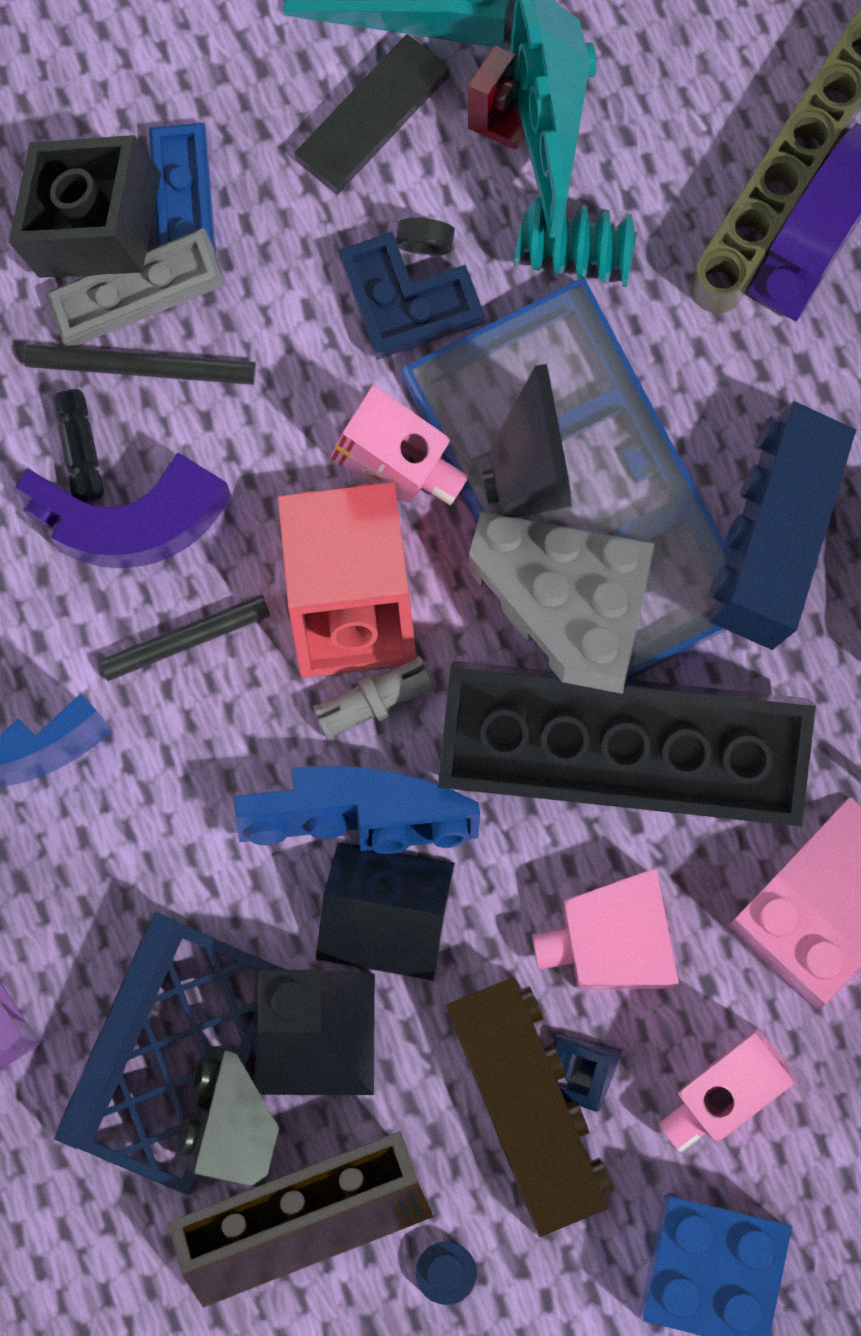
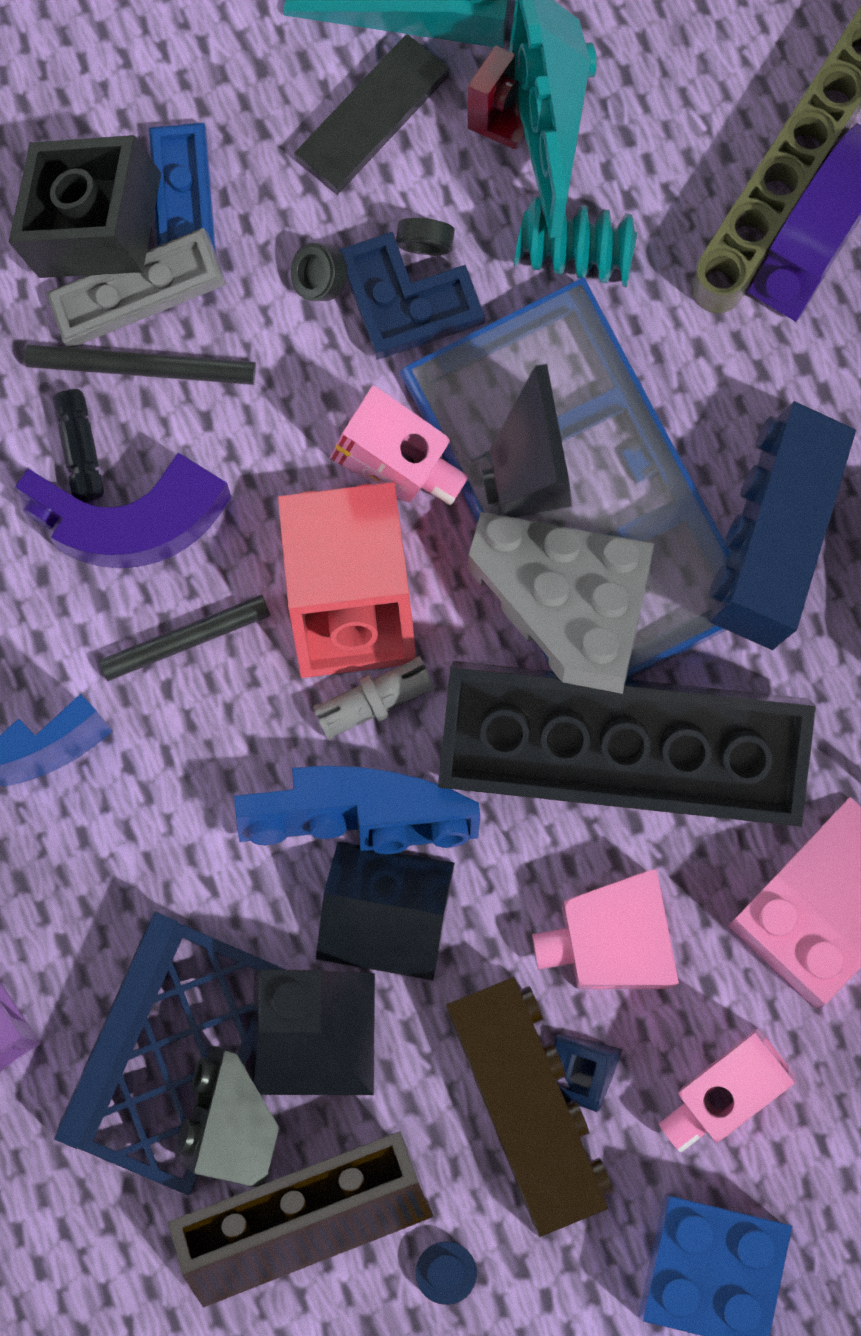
(318, 272): none -> pearl dark grey tile

